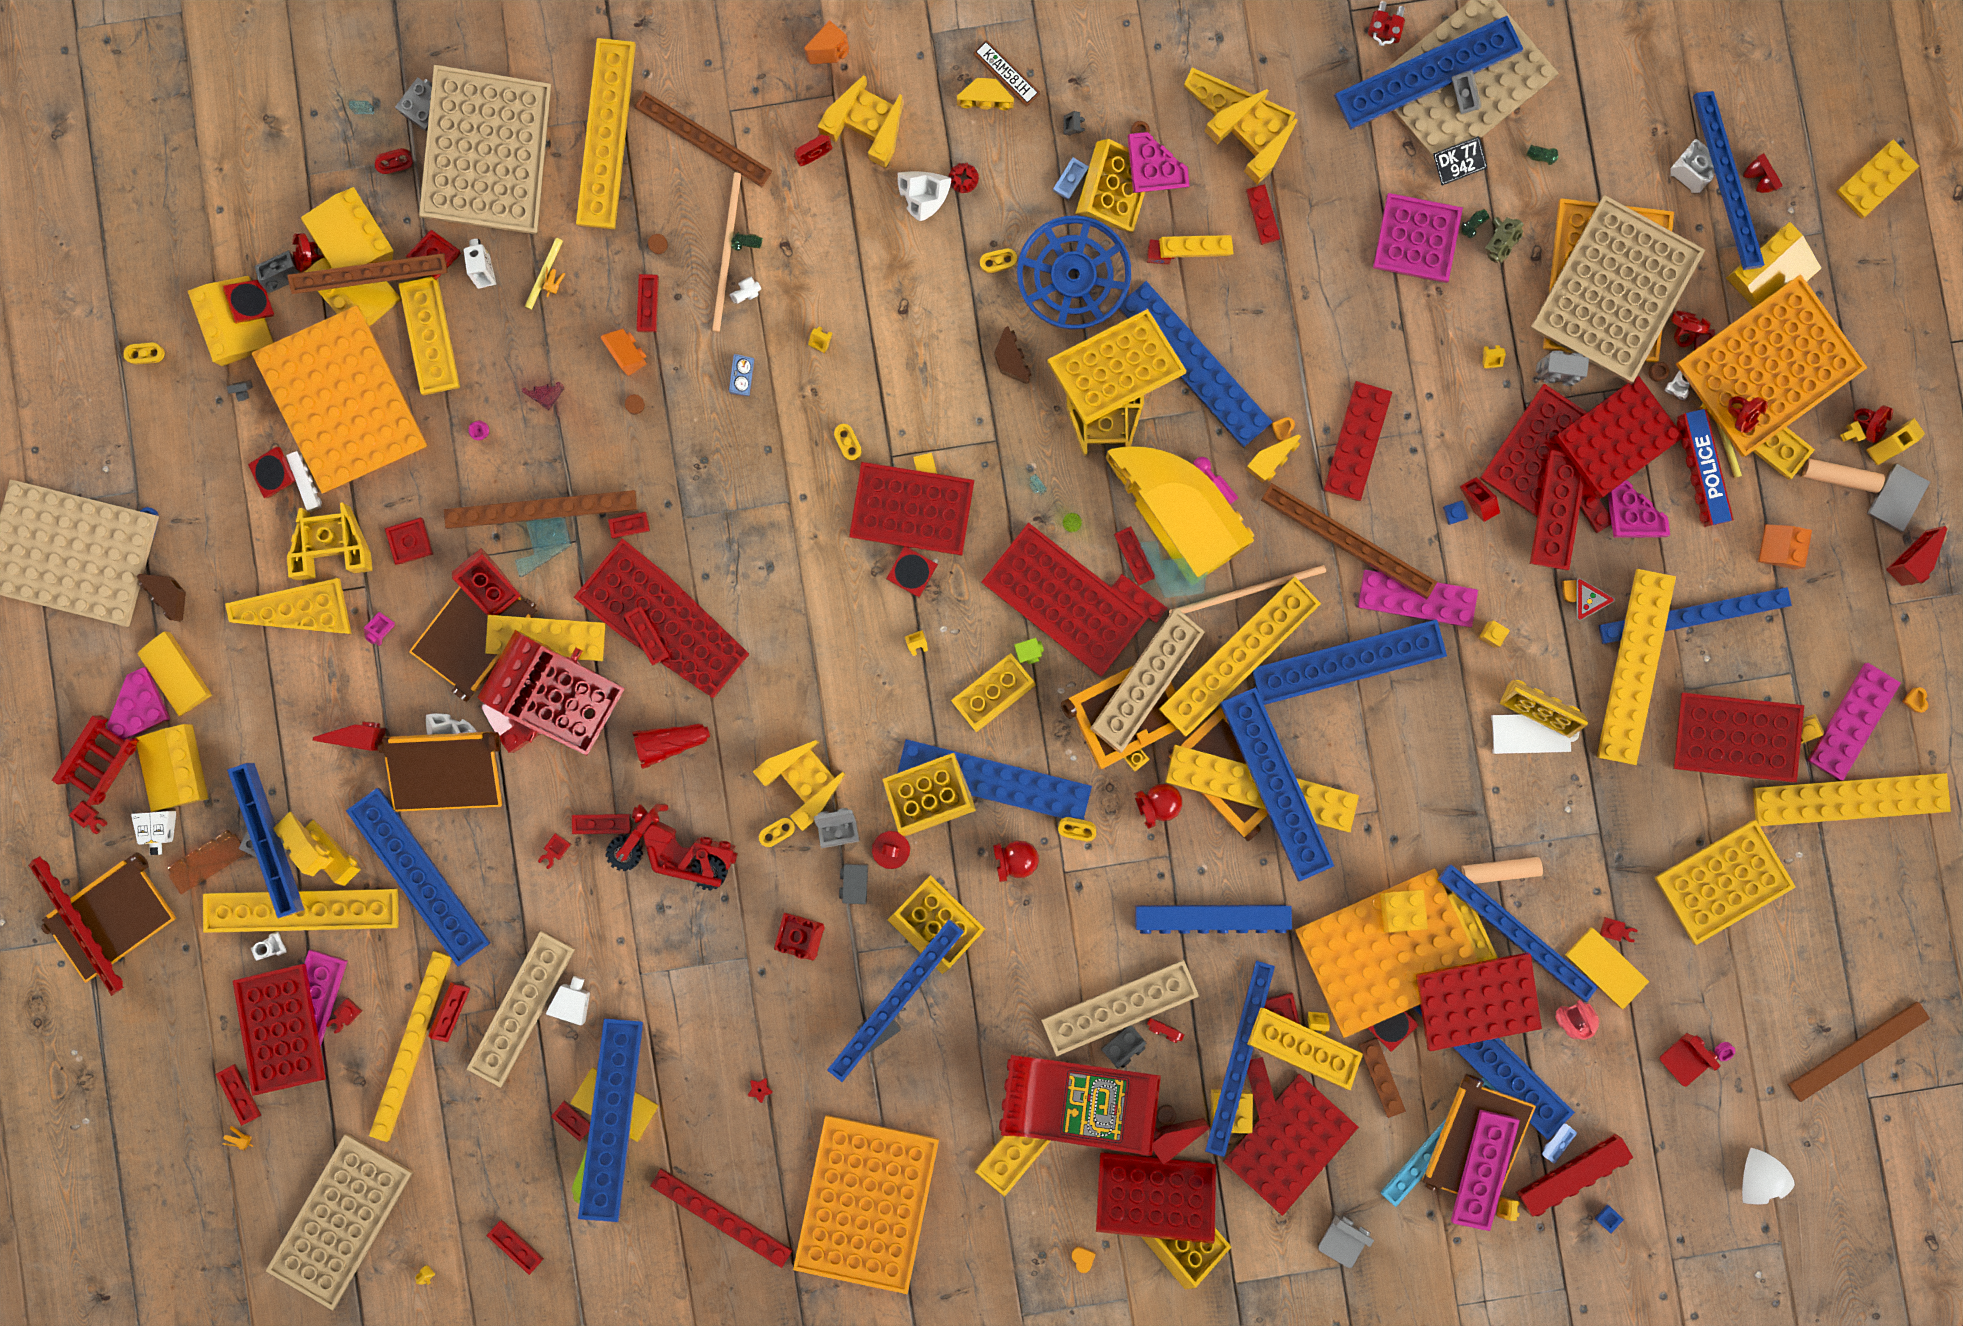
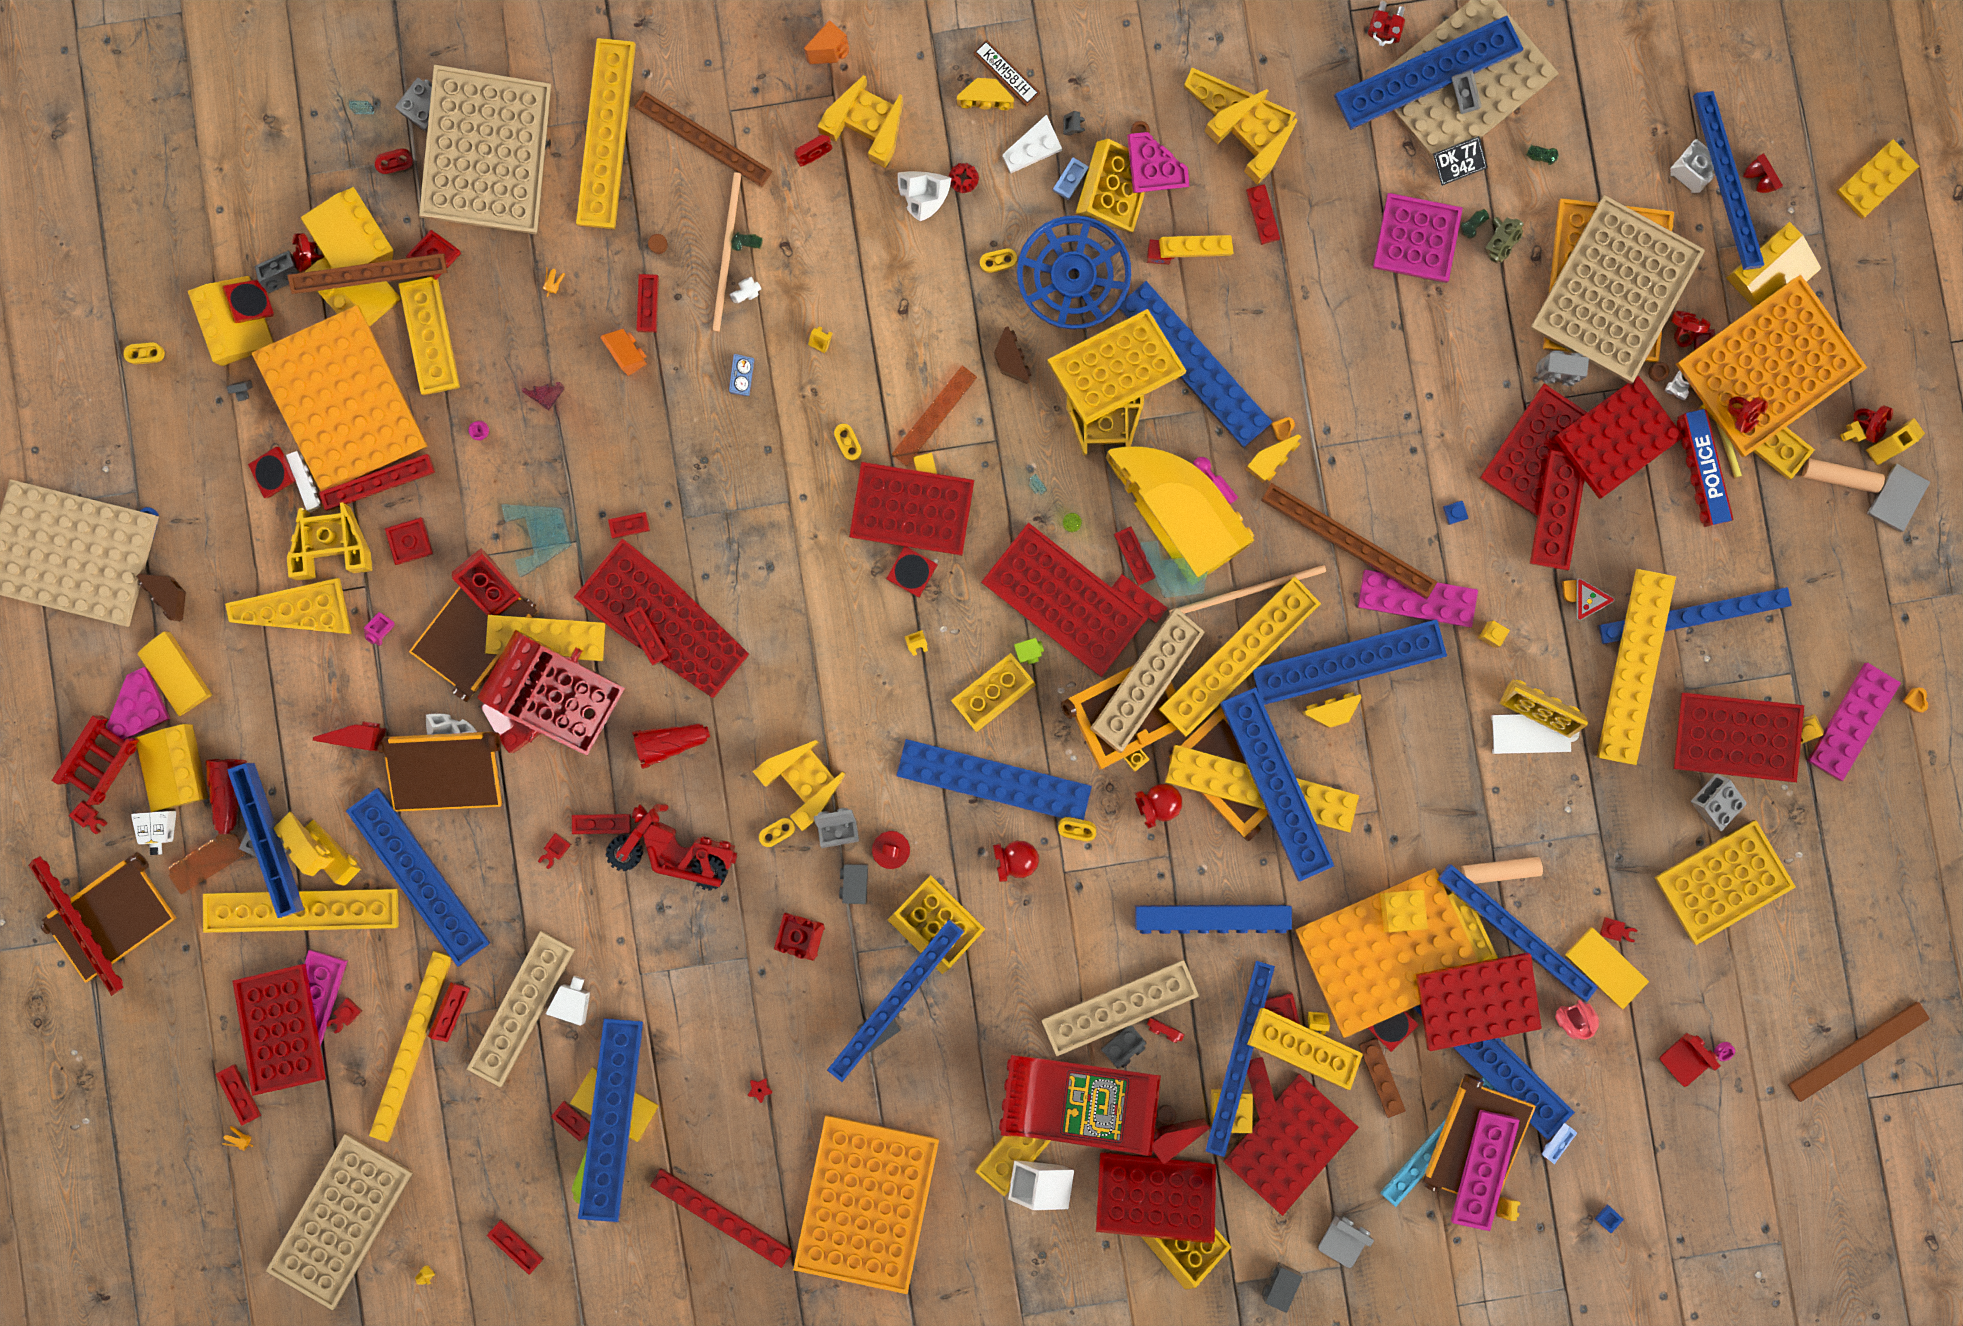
(222, 794): none -> red cone
(274, 946): white plate -> none
(377, 482): none -> red plate
(479, 264): white torso -> none
(540, 509): dark orange plate -> none
(541, 278): light yellow bar -> none
(634, 404): dark orange tile -> none
(928, 795): yellow slope -> none
(934, 415): none -> clear orange tile
(1033, 146): none -> white wing
(1041, 1185): none -> white slope
(1083, 1259): light orange tile -> none
(1281, 1287): none -> dark grey brick
(1333, 711): none -> yellow slope
(1357, 441): red plate -> none
(1481, 499): red slope -> none
(1493, 357): yellow tile -> none
(1574, 1175): red brick -> none
(1594, 509): red plate -> none
(1634, 515): dark pink plate -> none
(1718, 802): none -> light grey brick
(1764, 1178): white brick -> none
(1785, 546): orange slope -> none
(1851, 799): yellow plate -> none
(1919, 559): red slope -> none

